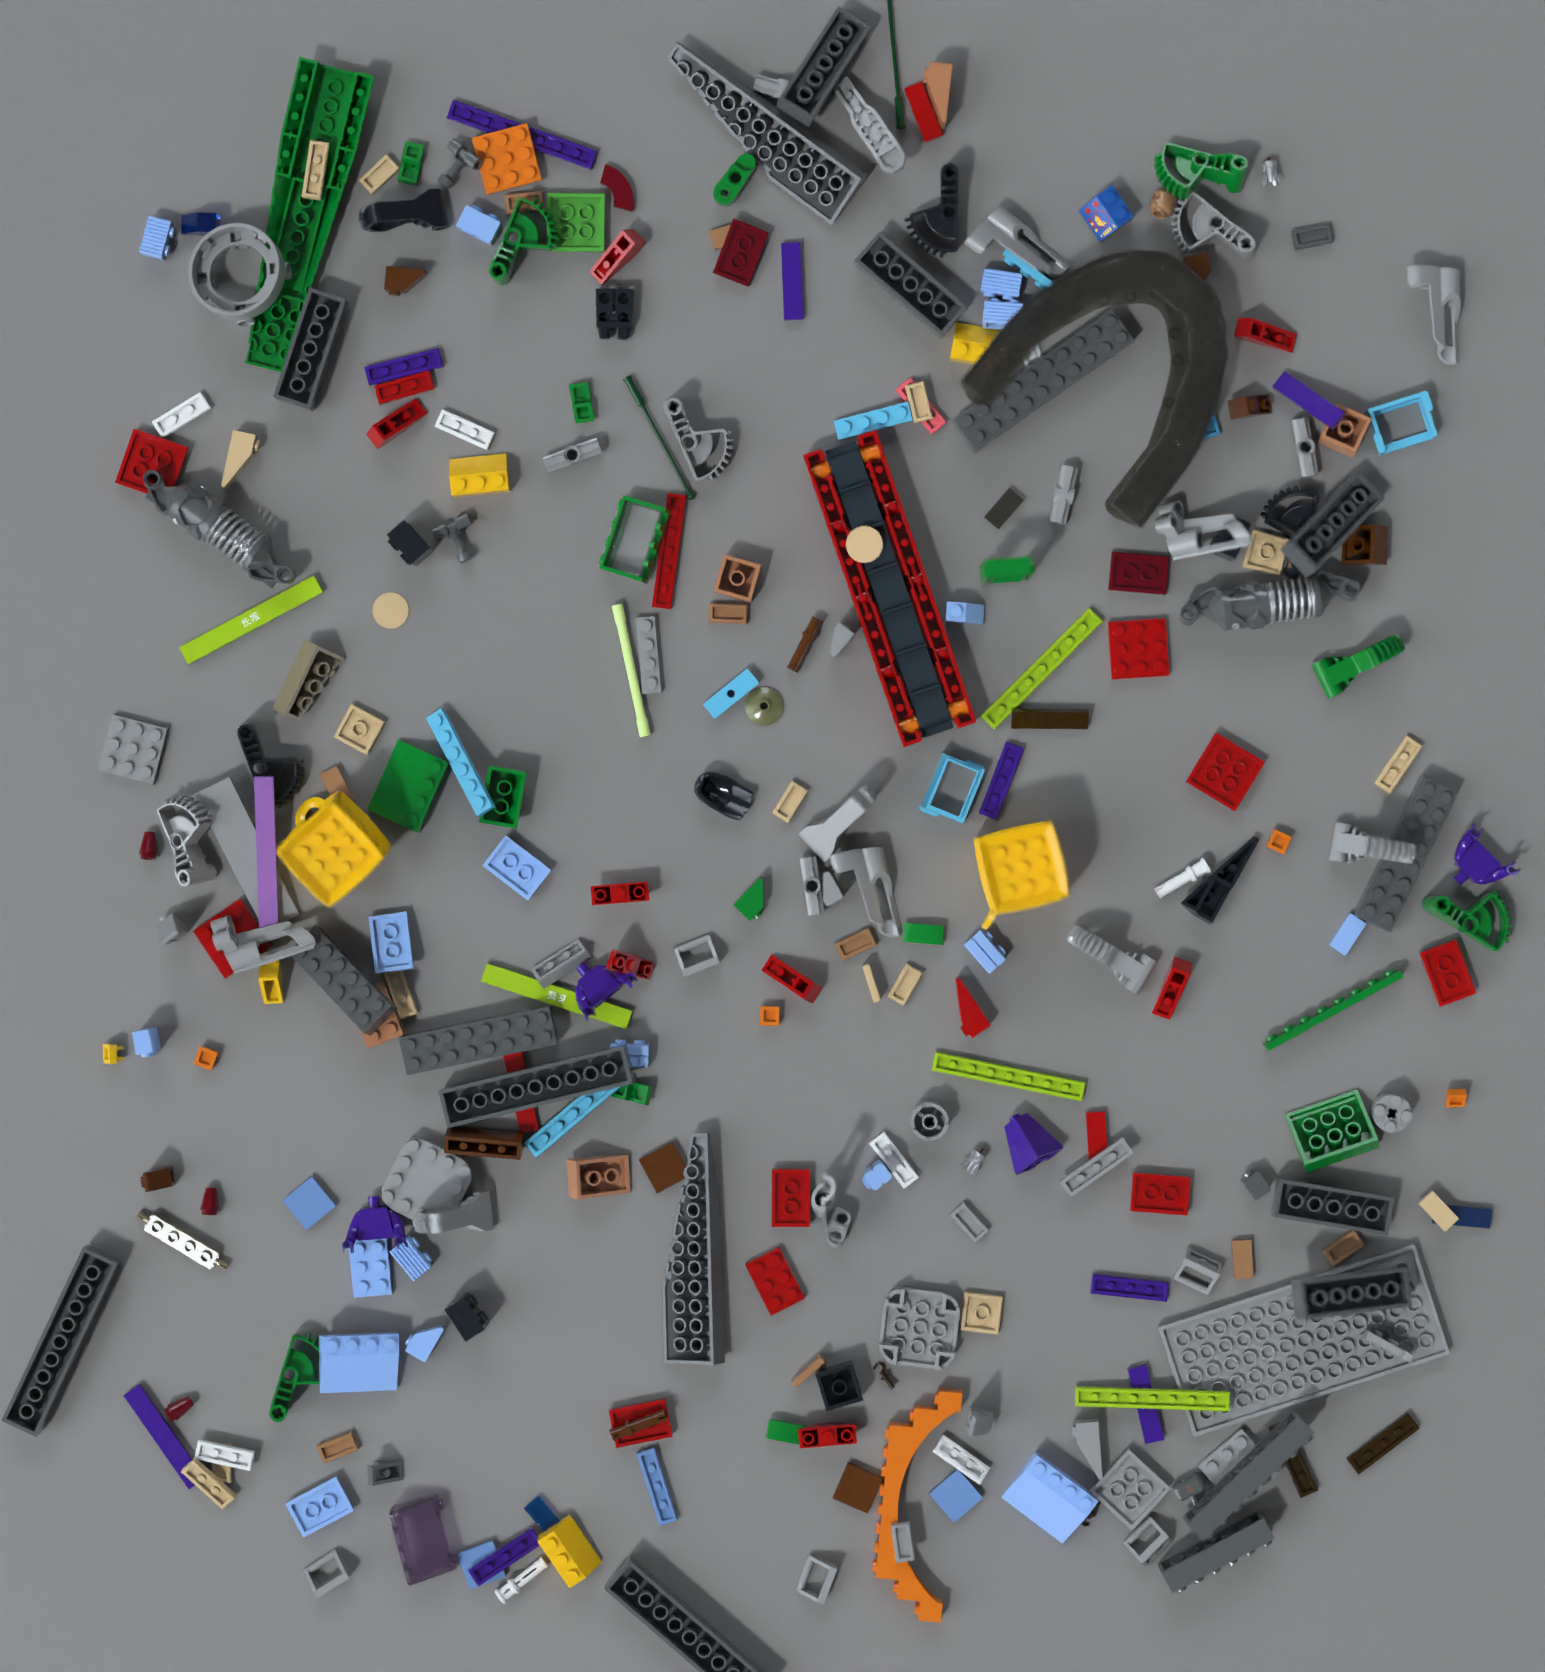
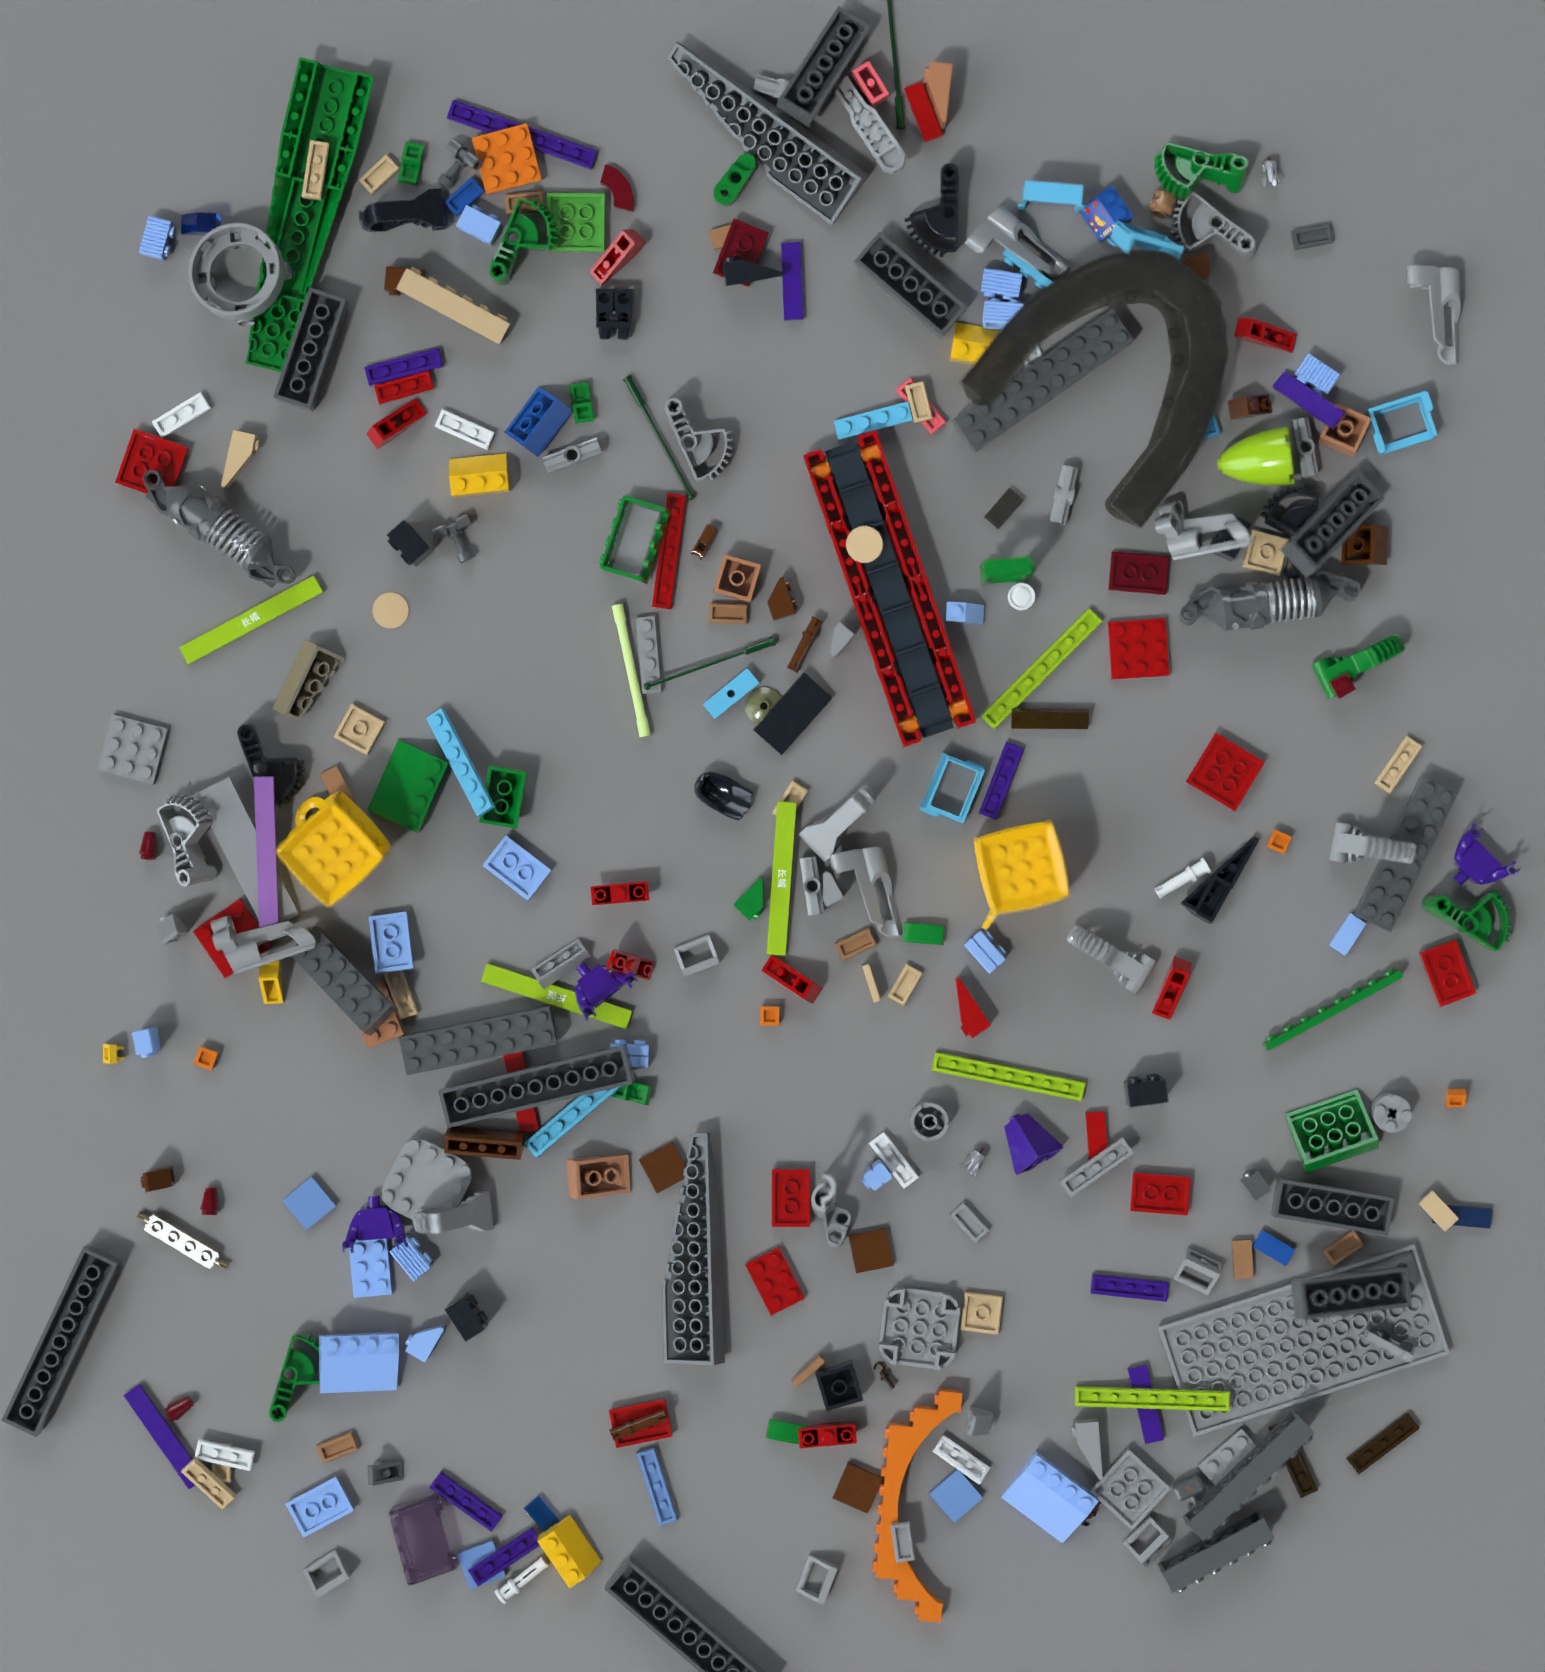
(449, 304): none -> tan brick
(465, 195): none -> blue tile
(466, 1501): none -> dark purple tile
(538, 421): none -> blue slope
(706, 538): none -> reddish brown bar
(742, 271): none -> black slope
(747, 650): none -> dark green piece
(780, 602): none -> reddish brown slope
(781, 878): none -> lime tile
(792, 713): none -> black tile
(870, 84): none -> coral brick
(870, 1250): none -> reddish brown tile
(1021, 596): none -> white wheel
(1052, 193): none -> medium azure piece
(1128, 235): none -> medium azure piece
(1145, 1091): none -> black brick
(1260, 459): none -> lime cylinder
(1273, 1247): none -> blue tile
(1316, 375): none -> light blue brick
(1342, 685): none -> dark red plate

